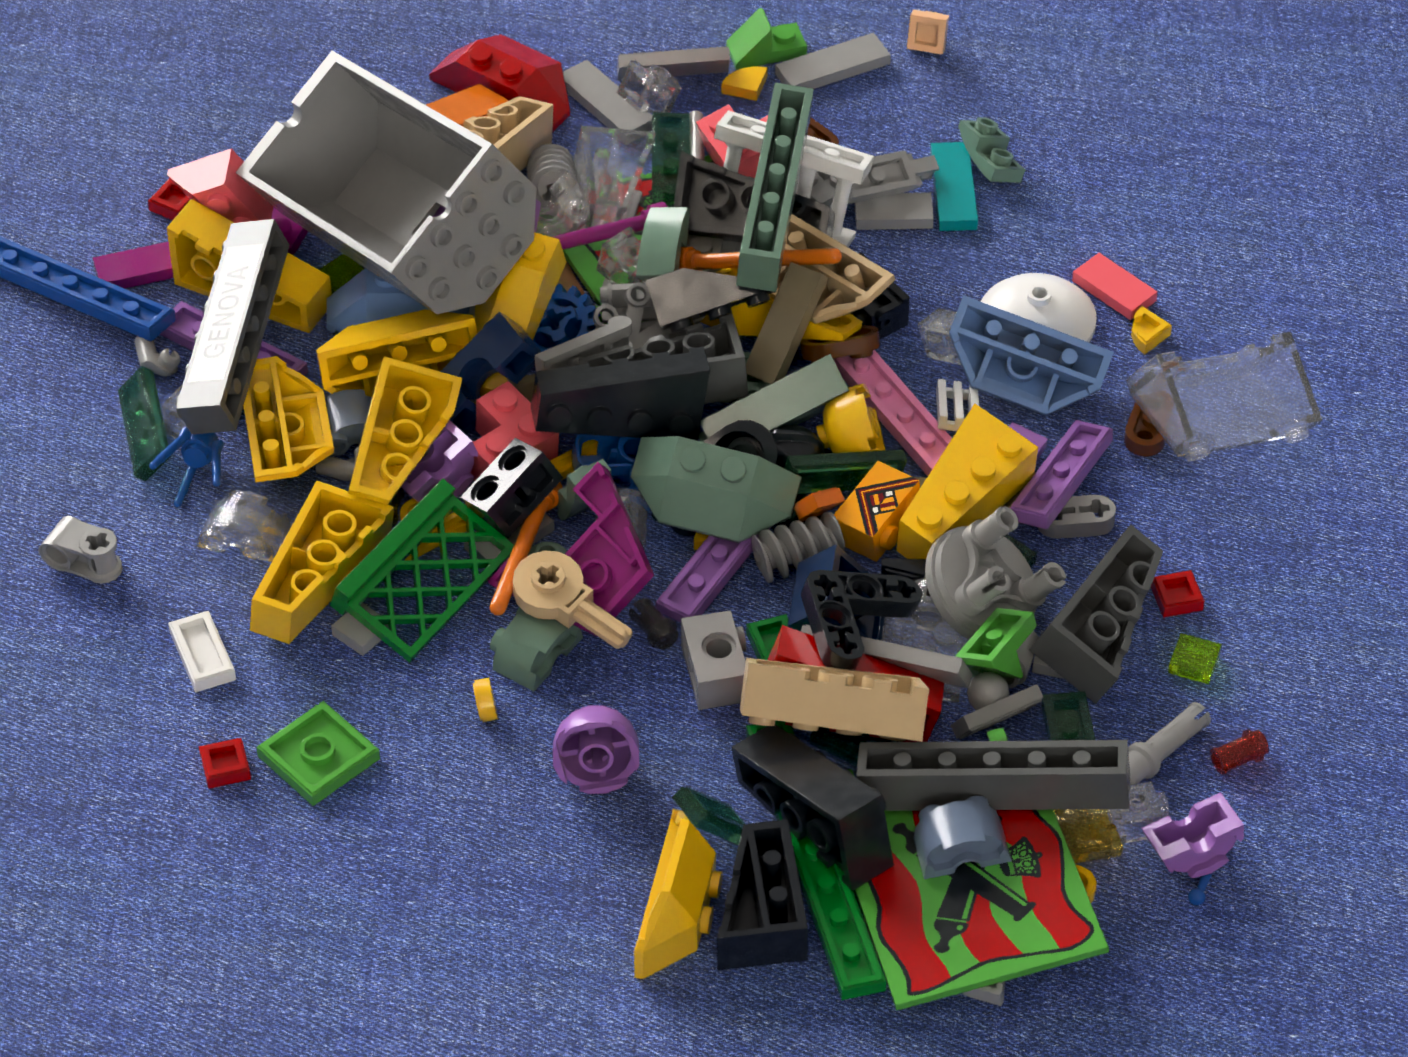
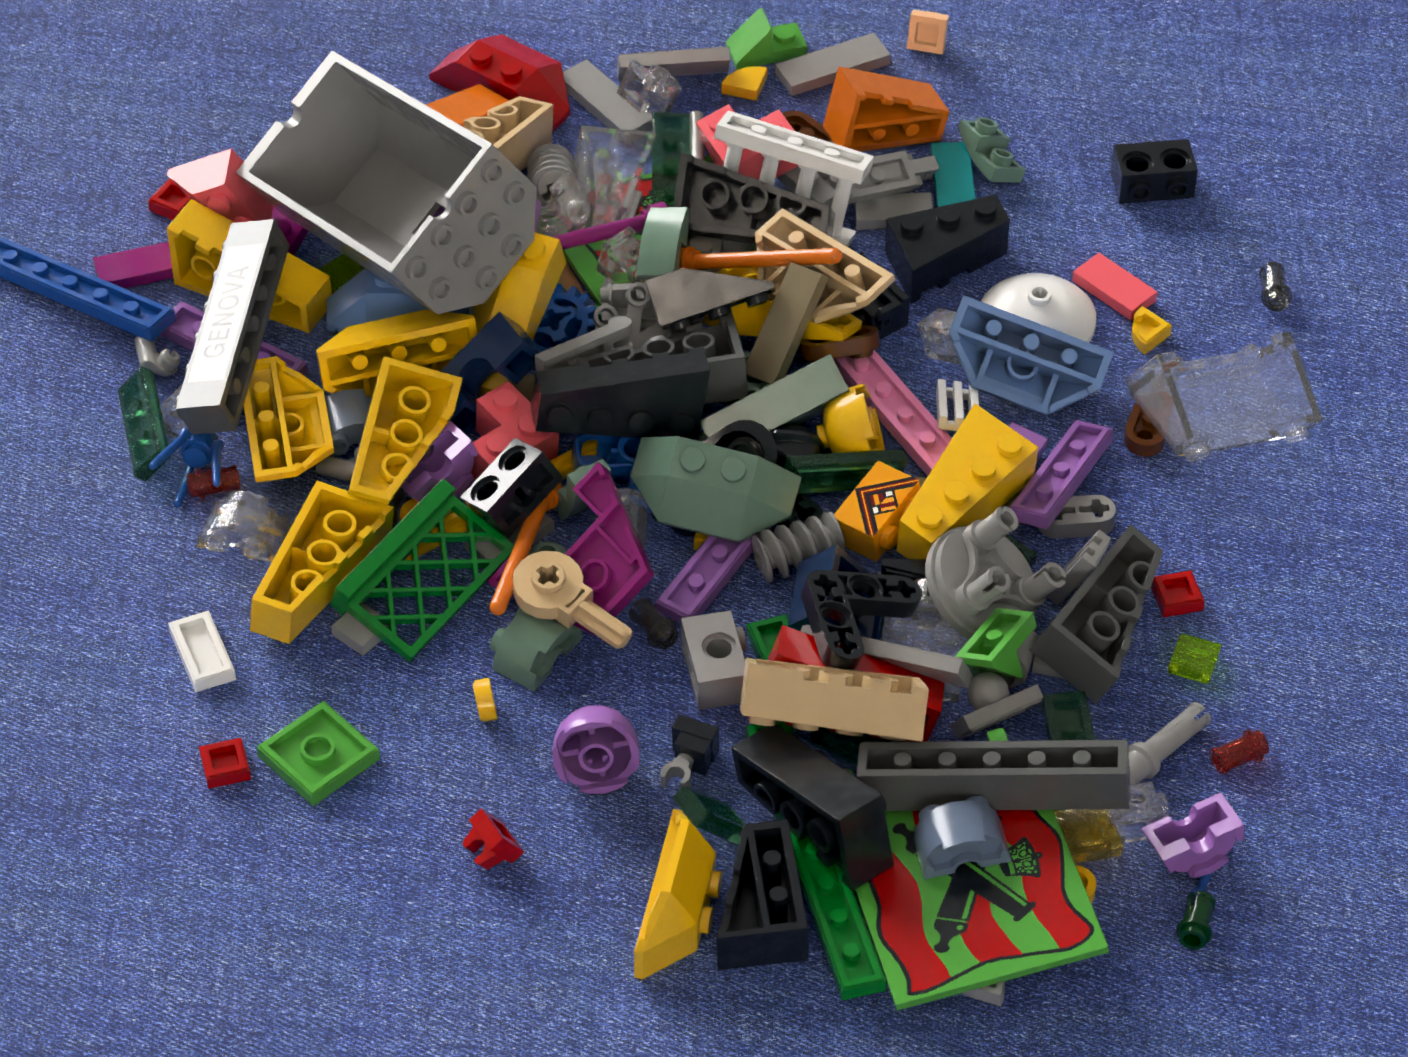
(82, 550): light grey piece -> none
(200, 482): none -> clear red pin
(495, 838): none -> red tile
(694, 747): none -> black piece
(774, 187): sand green brick -> none
(818, 503): orange tile -> none
(882, 111): none -> orange wedge
(944, 241): none -> black wedge
(1081, 566): none -> light grey tile
(1154, 171): none -> black brick
(1195, 928): none -> dark green pin
(1275, 292): none -> clear smoke pin

